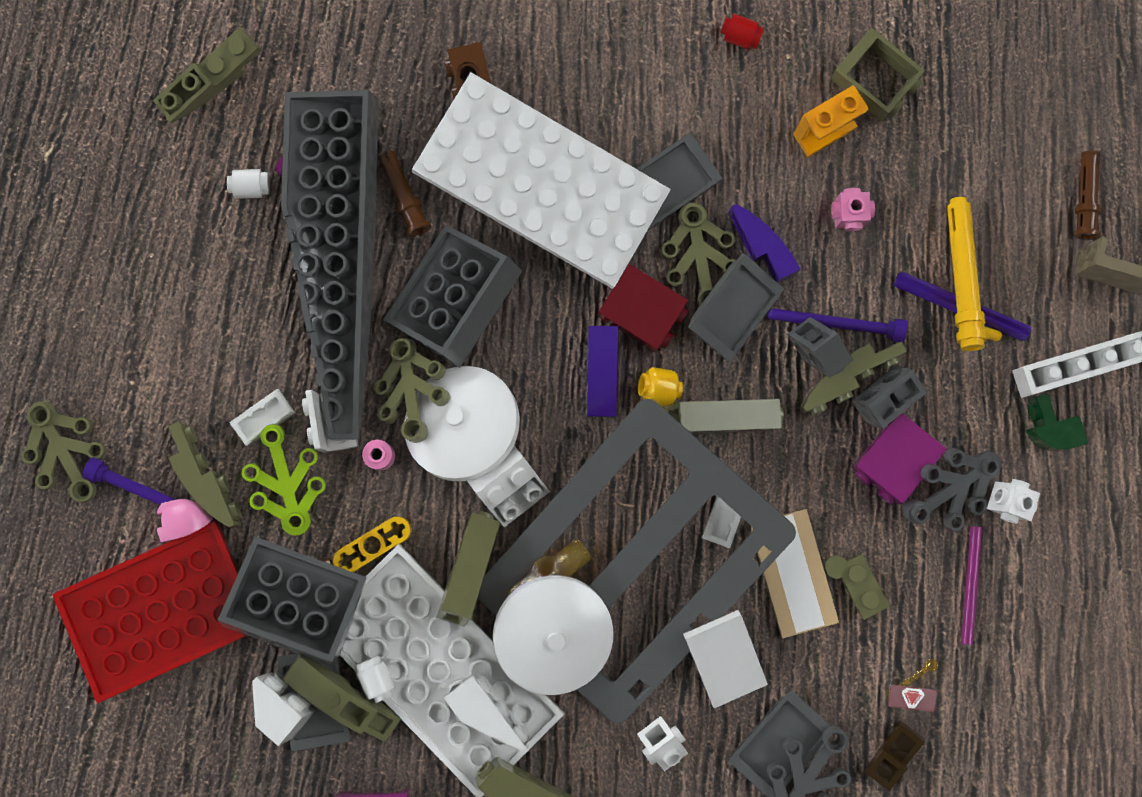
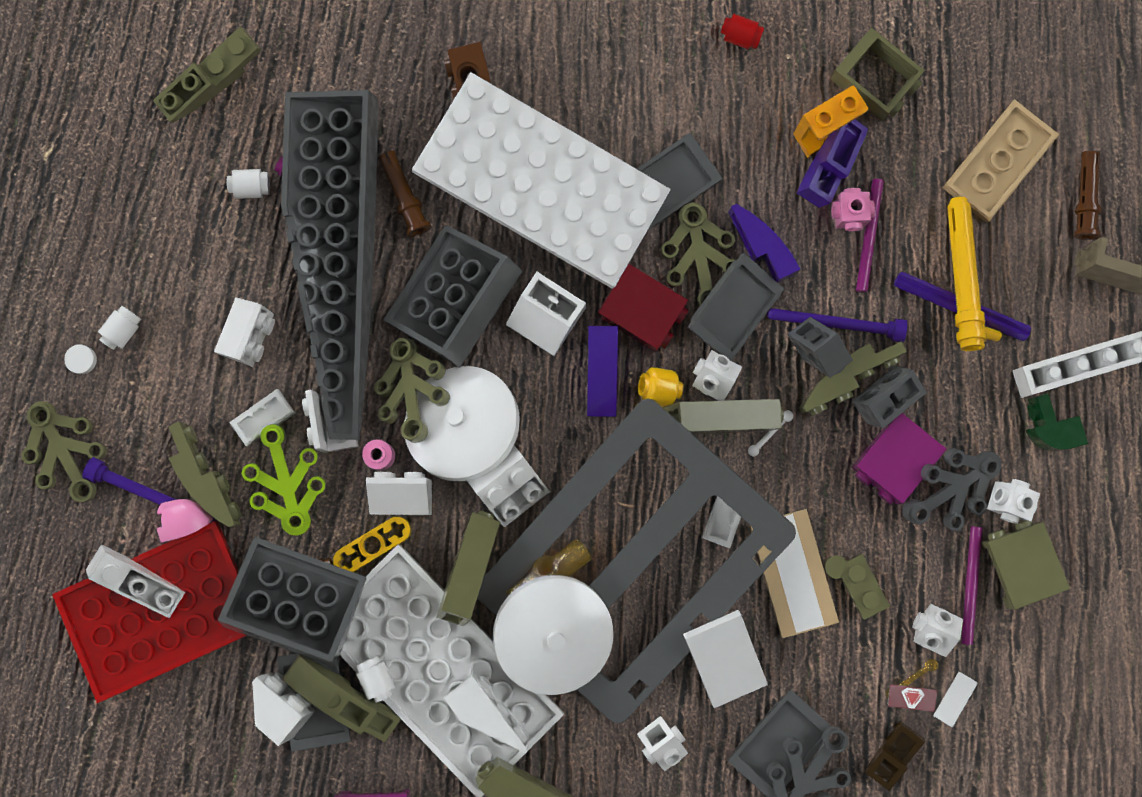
(80, 359): none -> white tile
(119, 328): none -> white brick
(133, 581): none -> white slope
(245, 332): none -> white slope
(399, 495): none -> white slope
(545, 313): none -> white slope
(716, 375): none -> white brick
(753, 450): none -> white hinge
(832, 164): none -> dark purple slope
(869, 238): none -> magenta bar
(937, 630): none -> white brick
(955, 699): none -> white sticker
(1001, 160): none -> tan tile
(1026, 564): none -> olive panel

